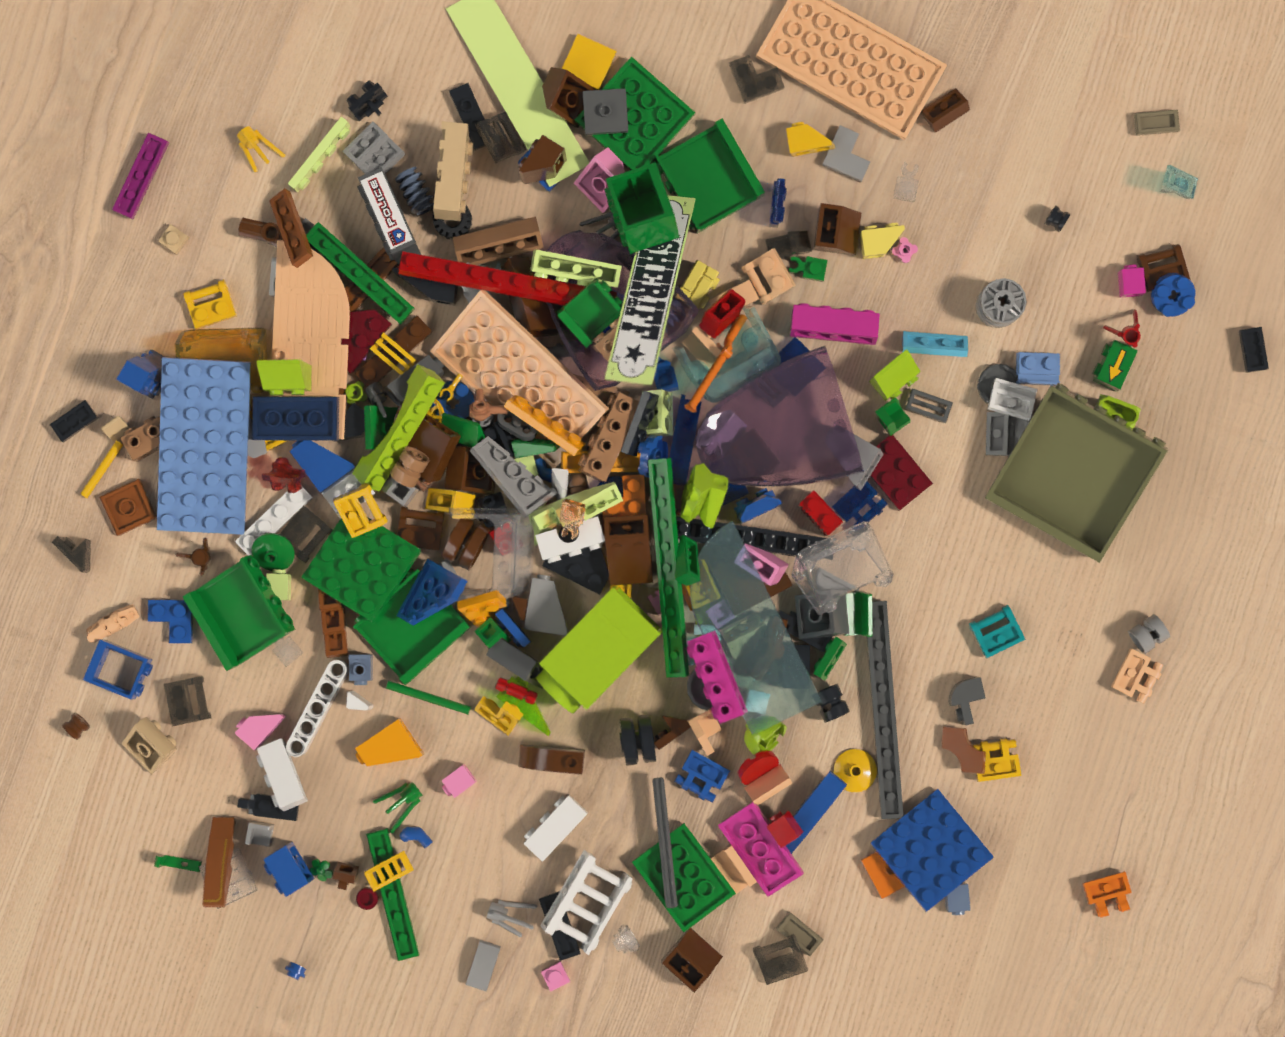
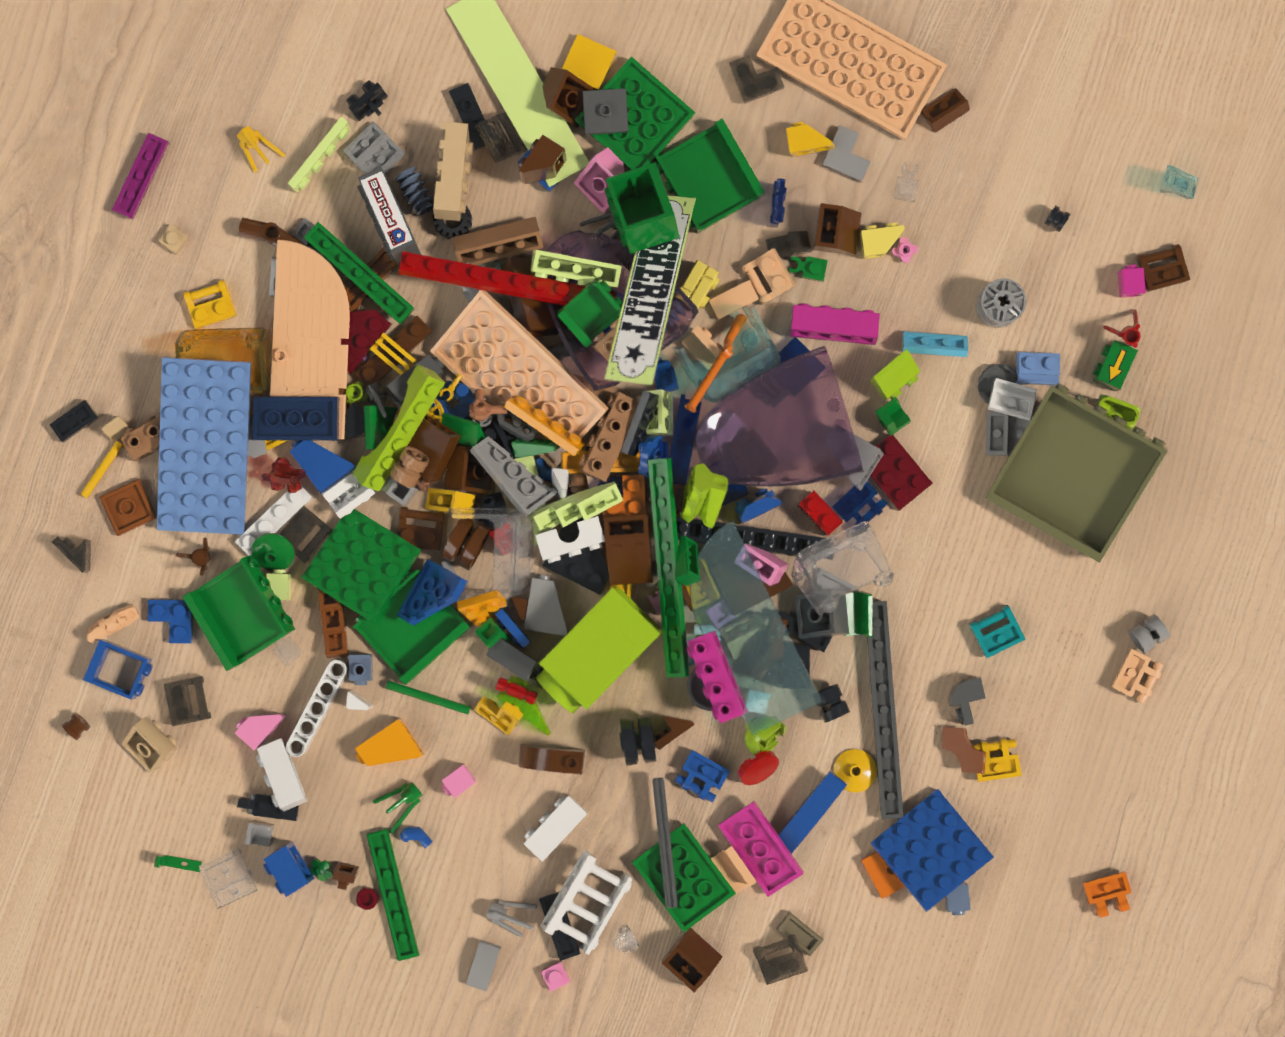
(143, 373): blue wedge -> none
(218, 862): dark orange slope -> none
(285, 376): lime slope -> none
(291, 228): dark orange plate -> none
(295, 971): blue plate -> none
(353, 513): yellow plate -> none
(371, 879): yellow slope -> none
(433, 290): black slope -> none
(572, 515): clear orange plate -> none
(704, 727): light nougat panel -> none
(722, 313): red brick -> none
(768, 785): light nougat panel -> none
(784, 828): red brick -> none
(833, 652): green plate -> none
(930, 397): dark grey tile -> none
(1156, 122): dark tan tile -> none
(1183, 301): blue plate -> none
(1253, 349): black plate -> none

